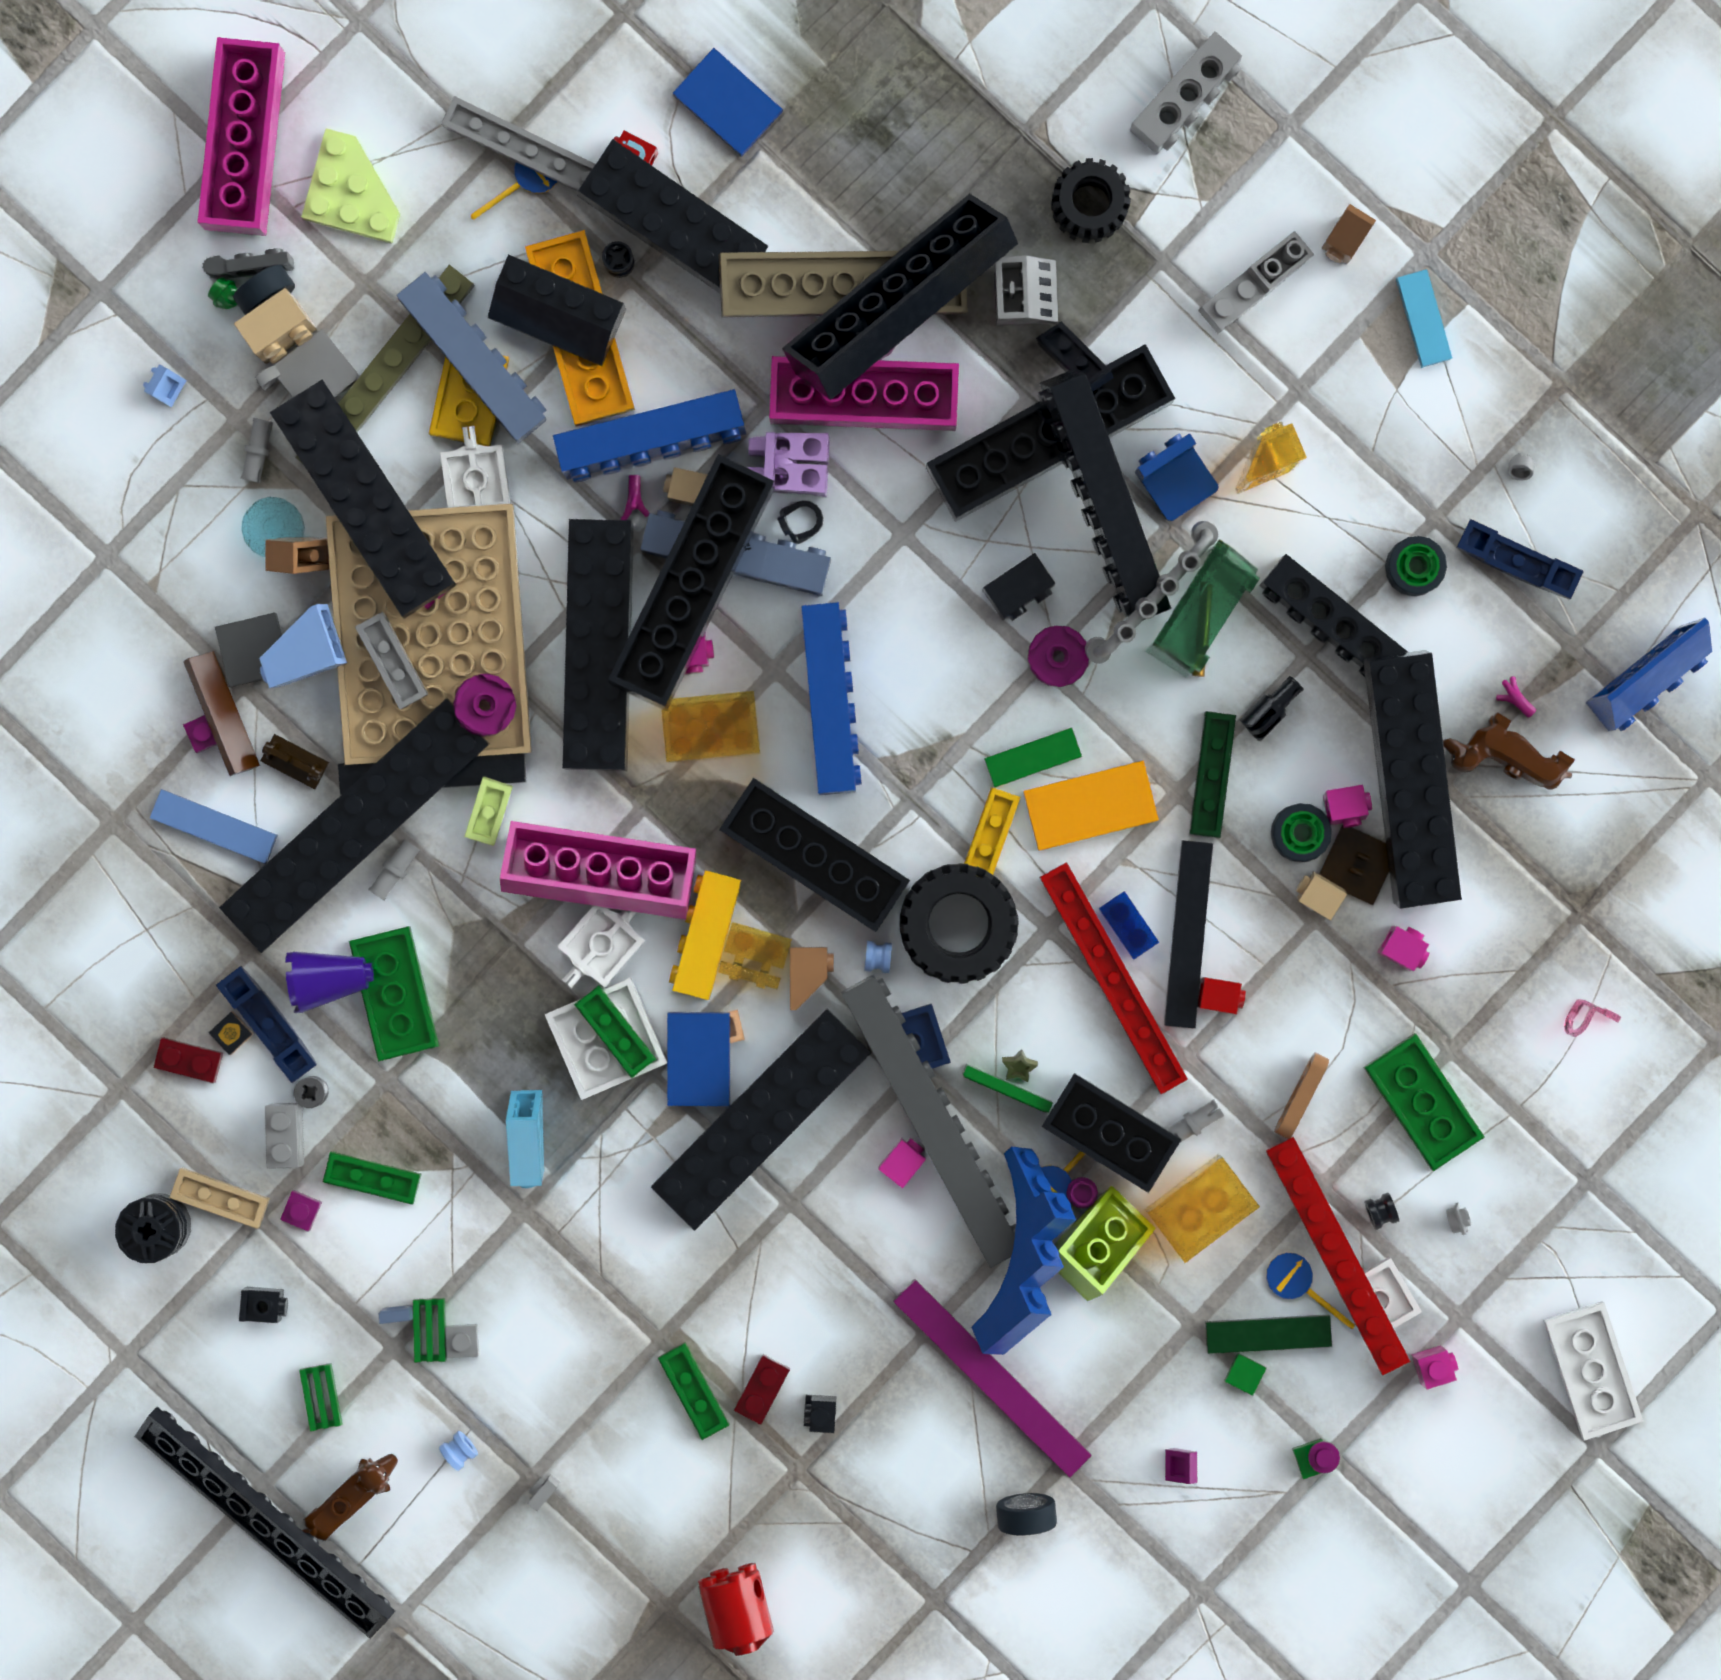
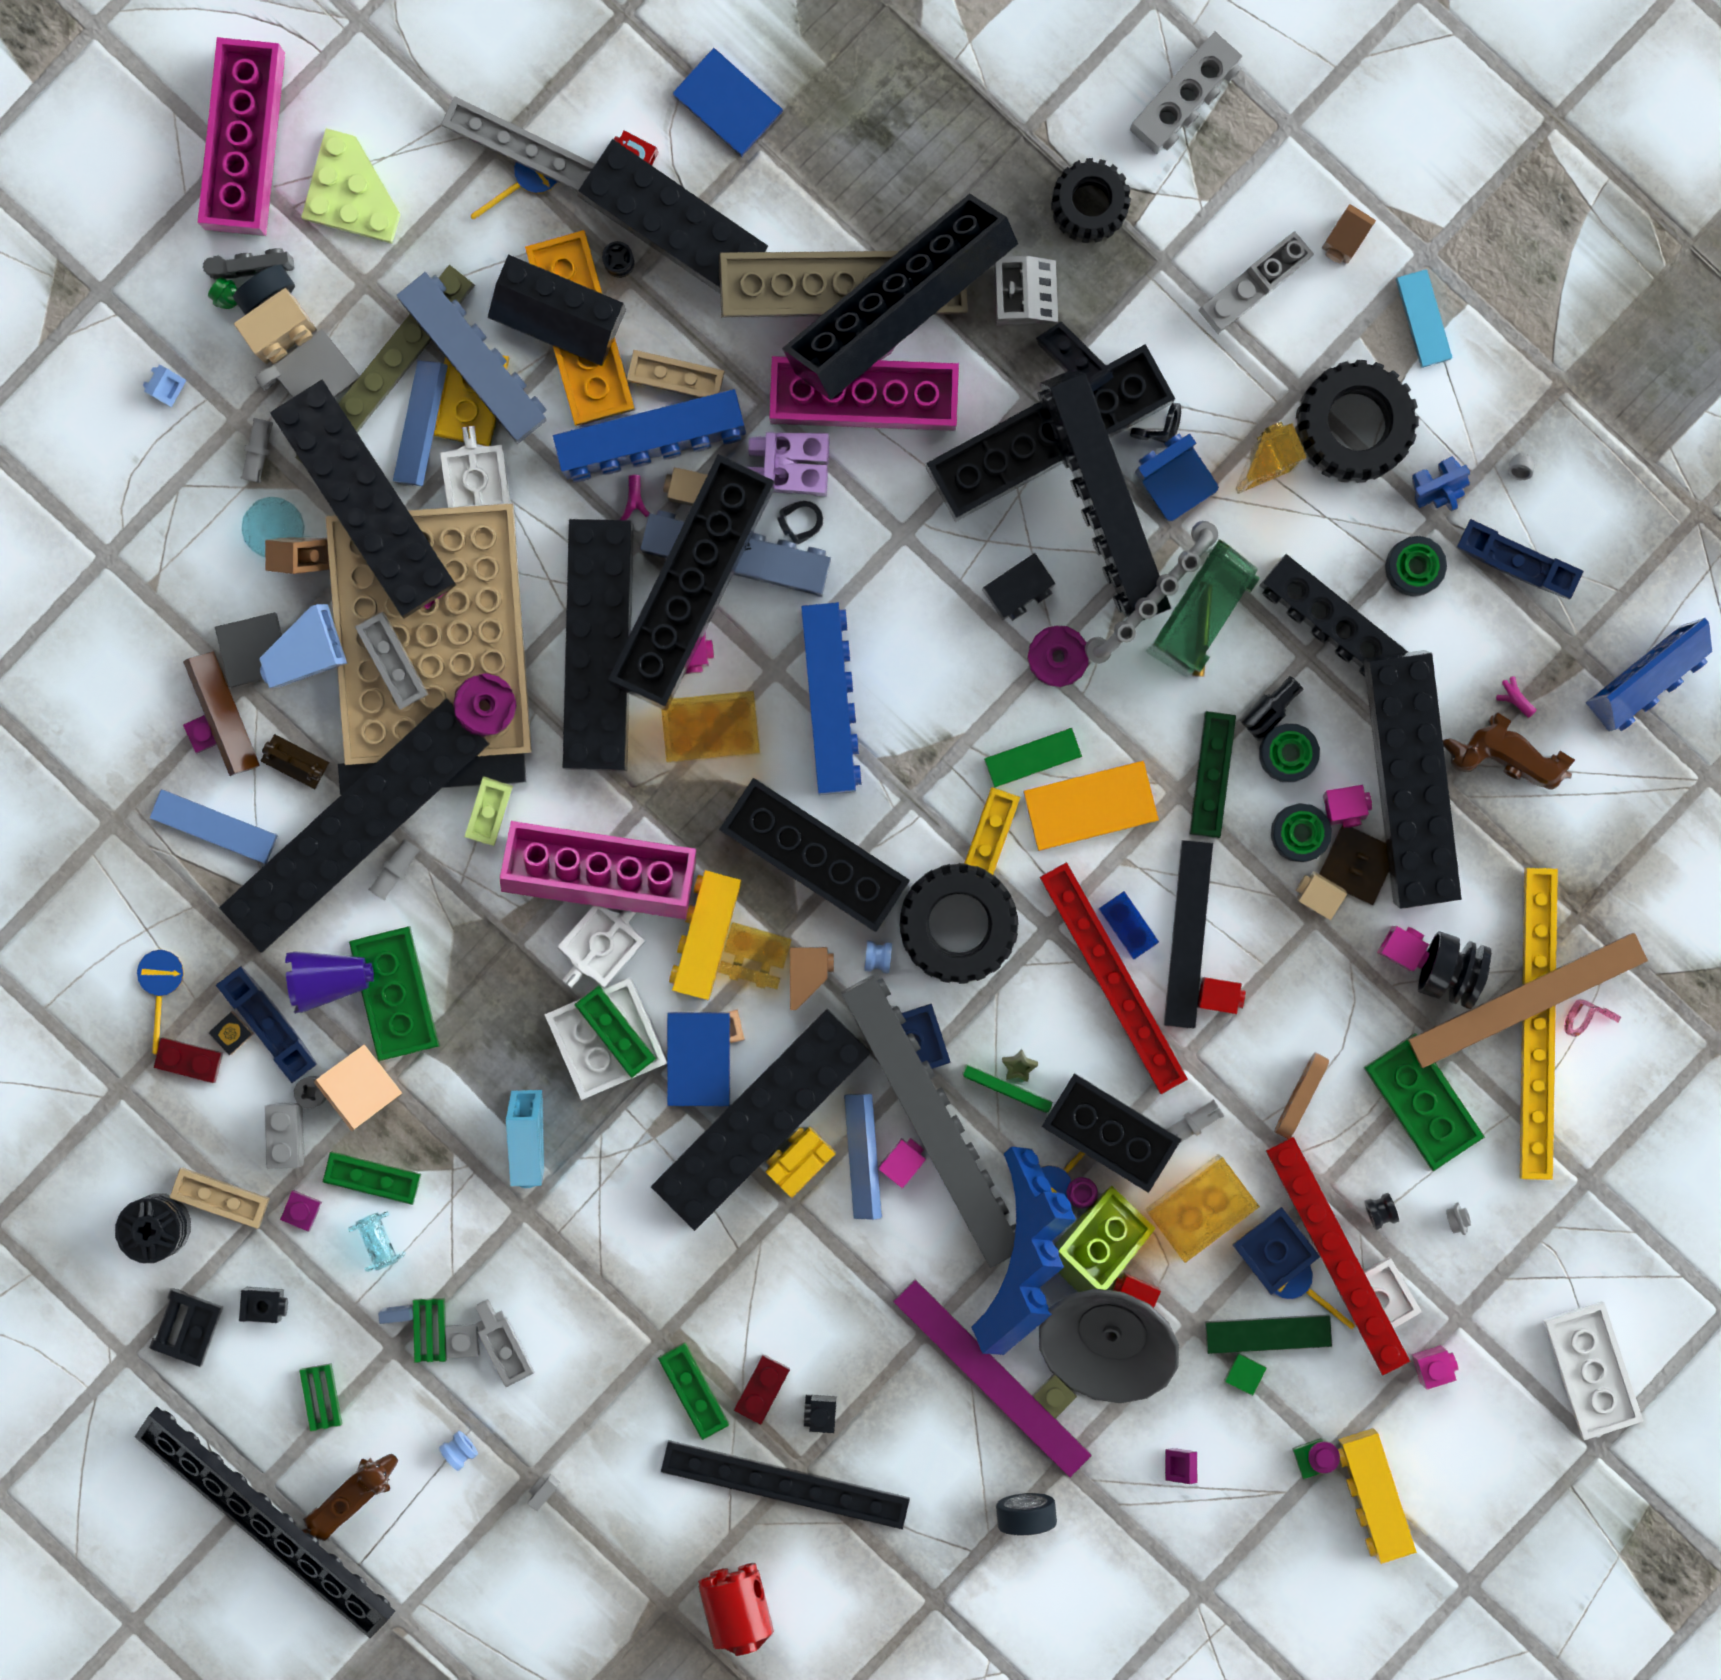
(159, 975): none -> blue piece
(195, 1331): none -> black plate
(357, 1087): none -> light nougat tile
(376, 1241): none -> clear light blue hose
(420, 423): none -> medium blue tile
(502, 1345): none -> light grey hinge
(674, 375): none -> tan plate
(785, 1484): none -> black tile
(799, 1161): none -> yellow brick
(863, 1156): none -> medium blue tile
(1054, 1396): none -> olive plate
(1109, 1346): none -> dark grey dish
(1137, 1288): none -> red brick
(1142, 434): none -> black piece
(1276, 1250): none -> dark blue plate
(1307, 753): none -> wheel
(1376, 1495): none -> yellow brick
(1393, 402): none -> black tyre
(1443, 489): none -> blue hips
(1460, 971): none -> black wheel
(1527, 1000): none -> medium nougat tile
(1538, 1030): none -> yellow plate

